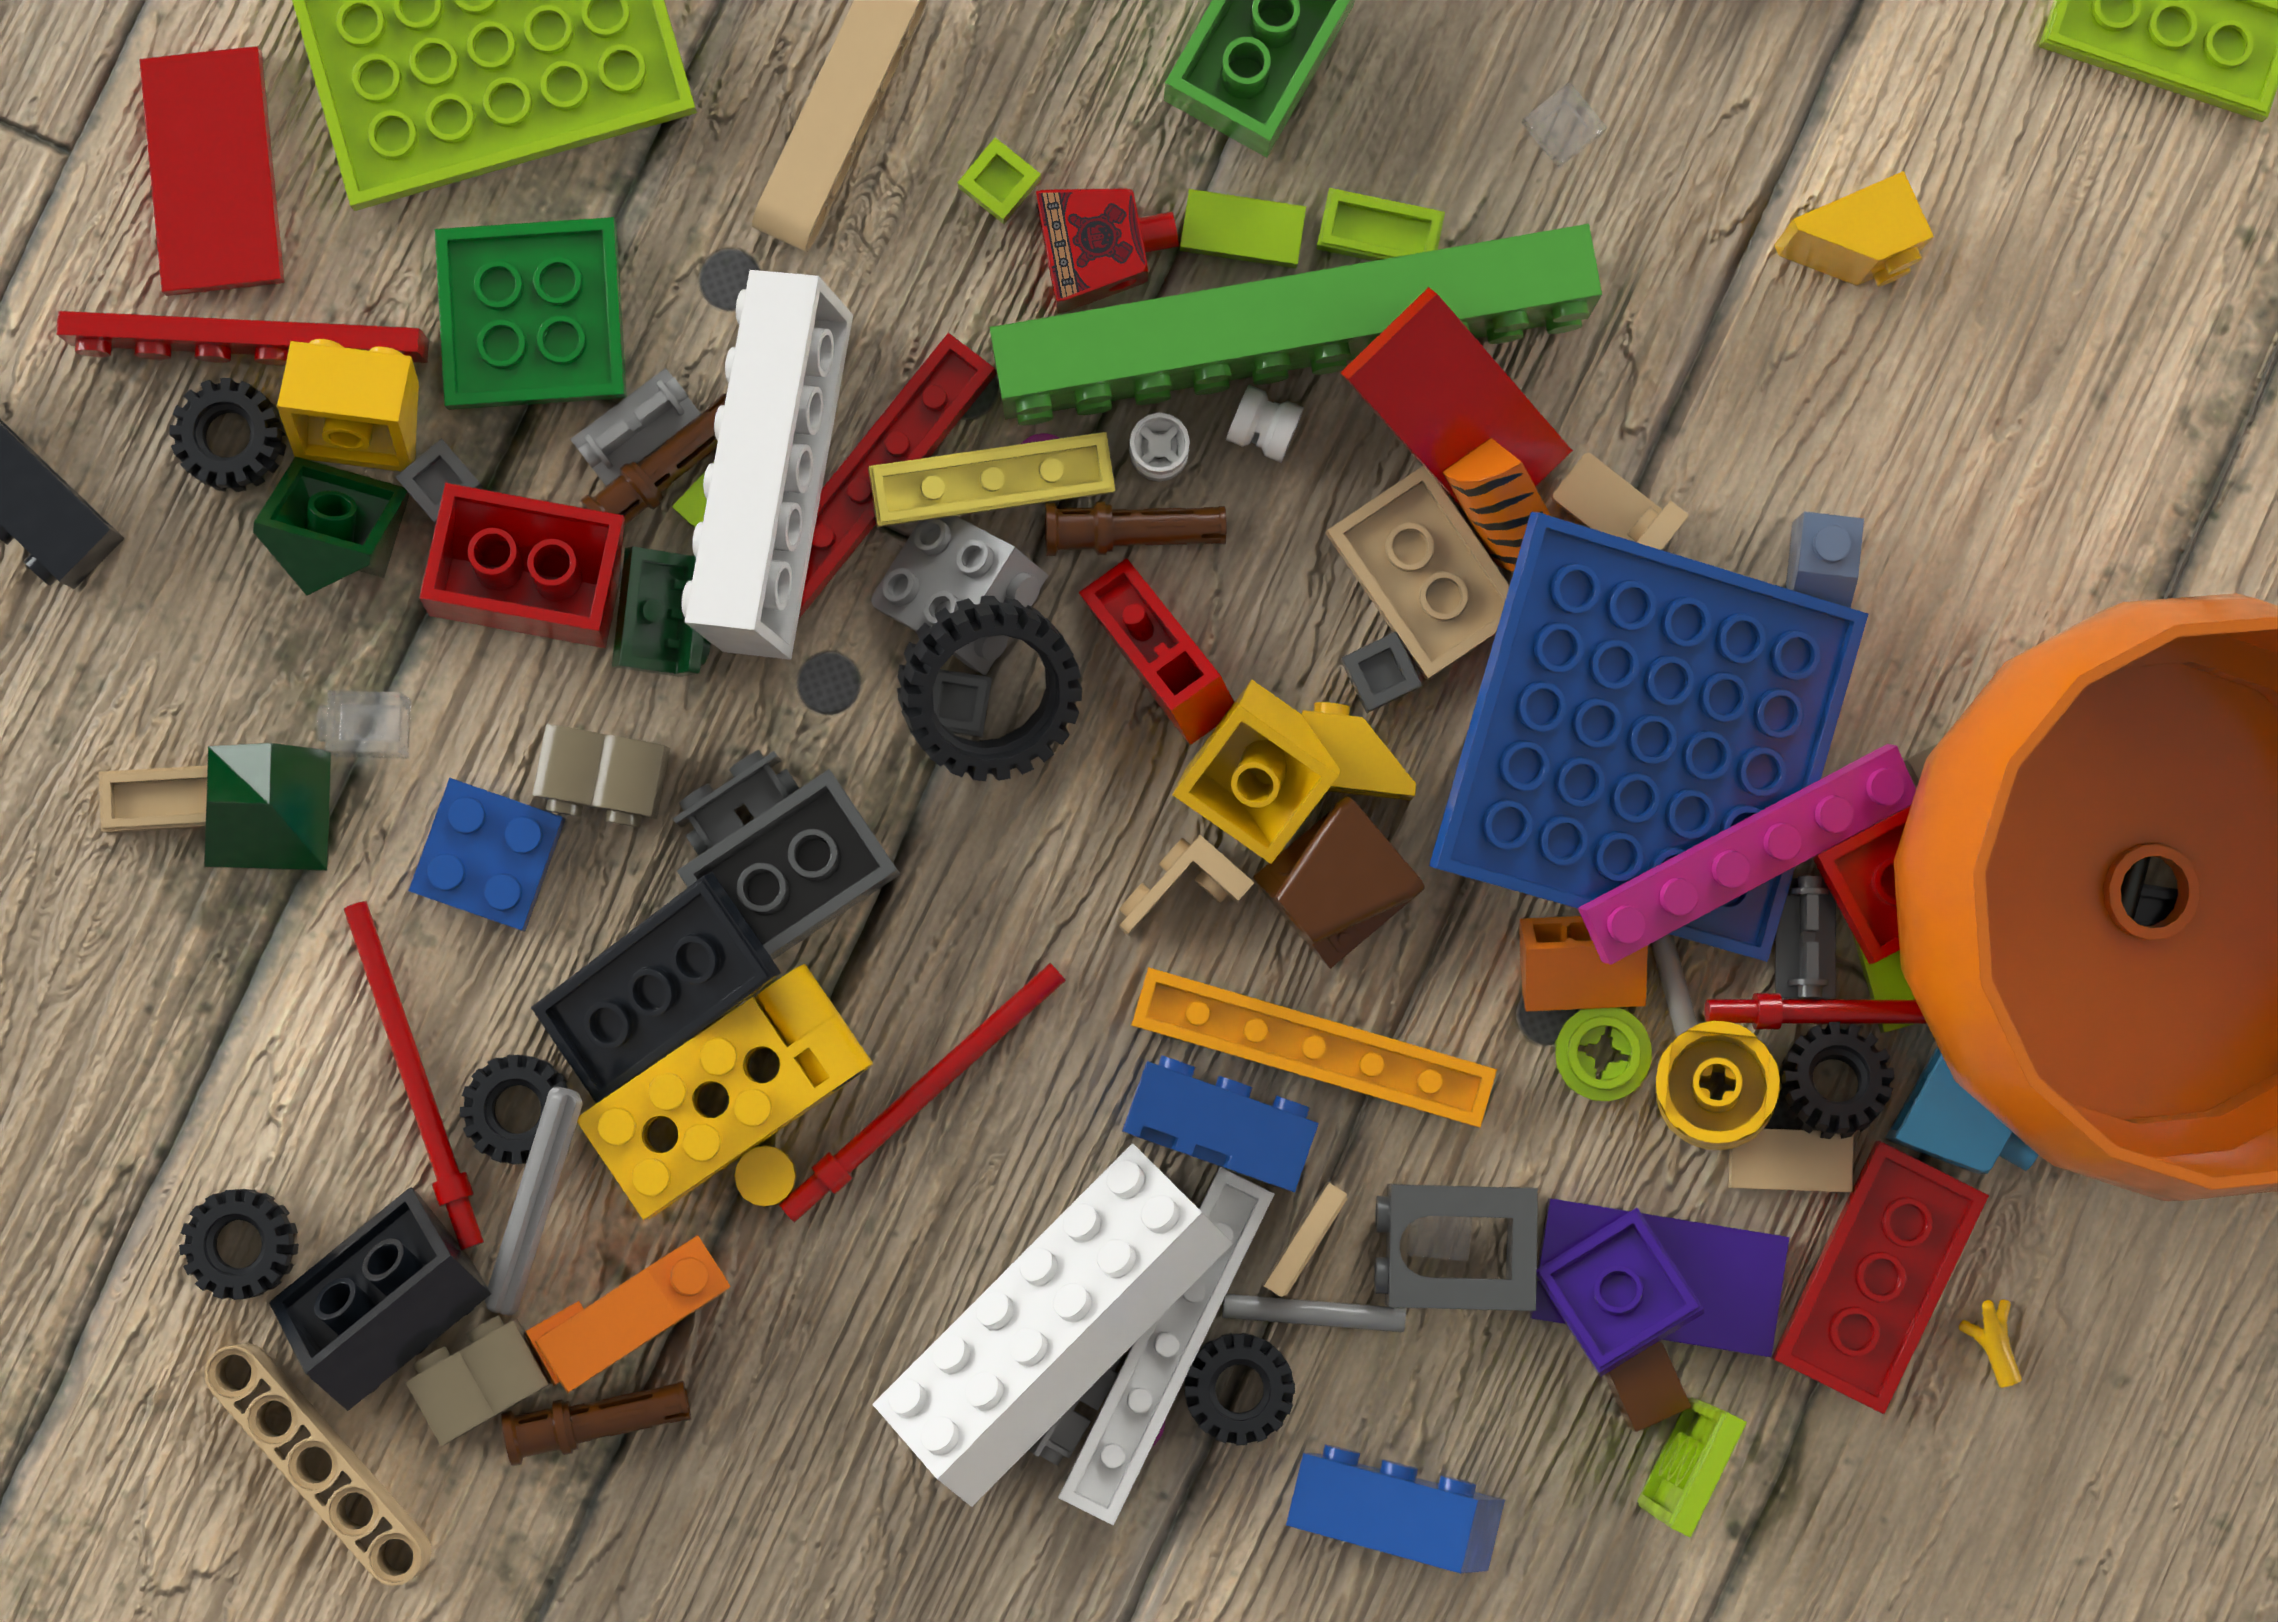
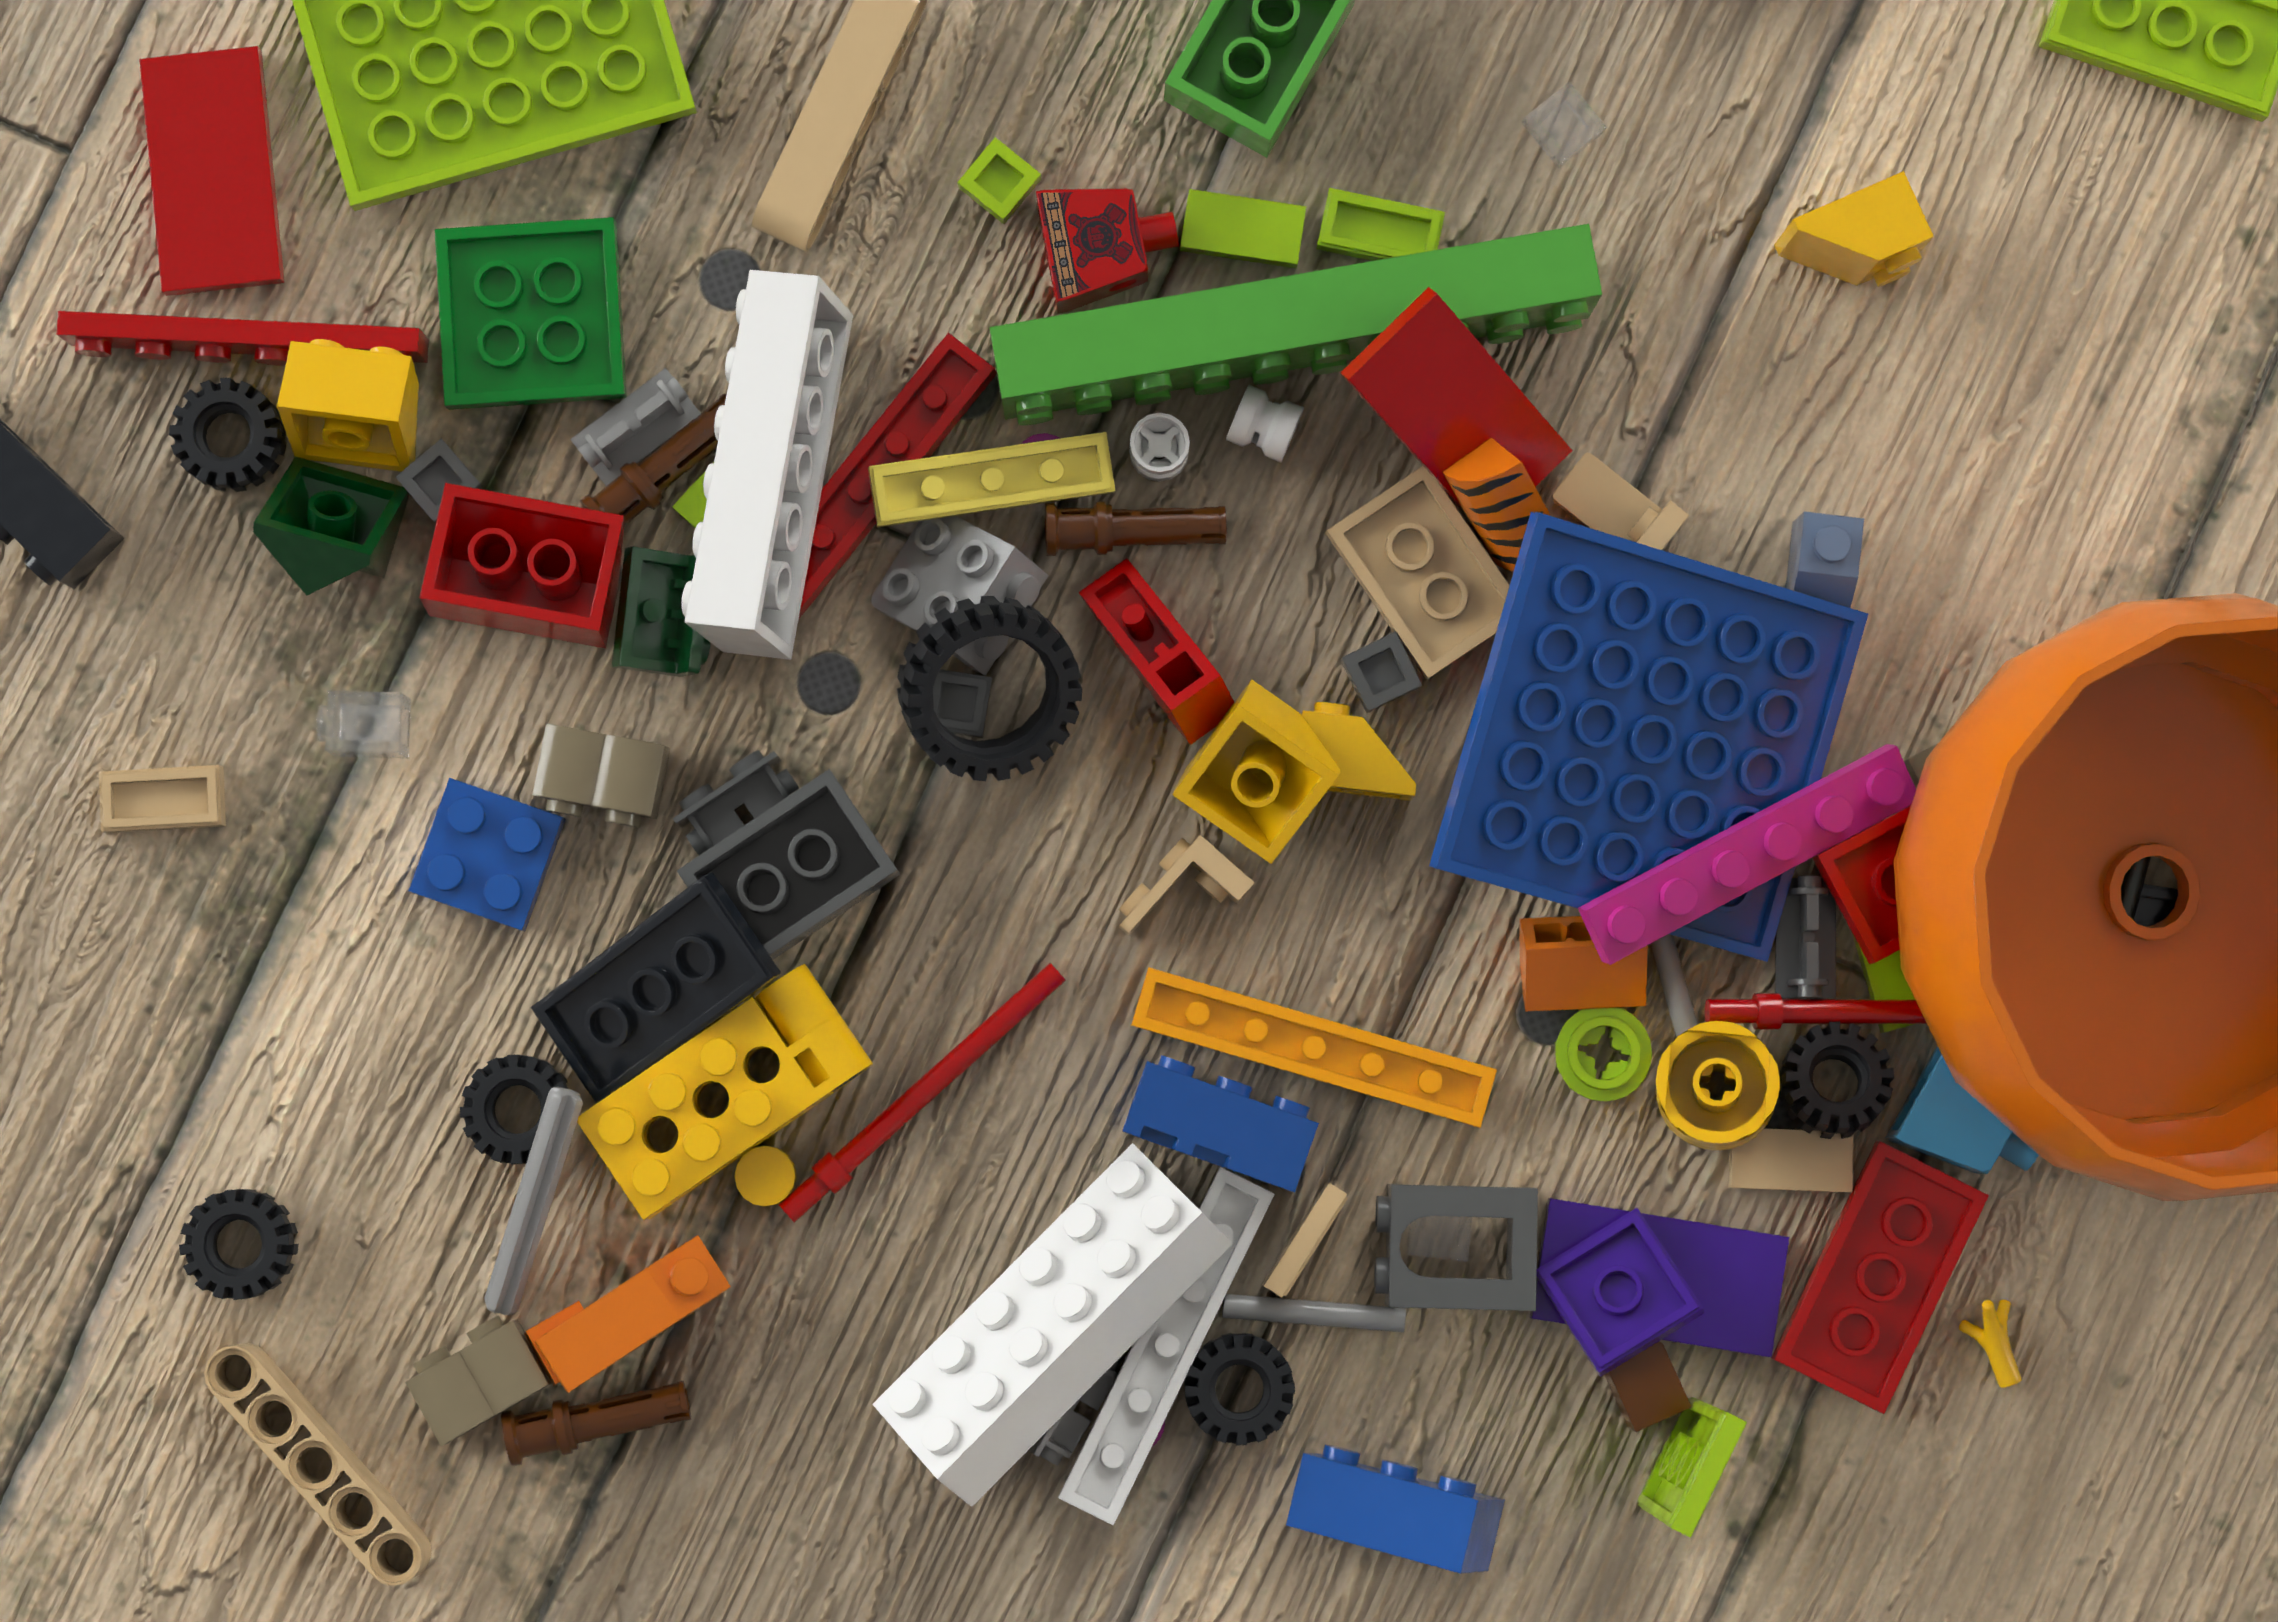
(267, 807): dark green slope -> none
(378, 1299): black slope -> none
(451, 1187): red bar -> none
(1339, 882): reddish brown piece -> none

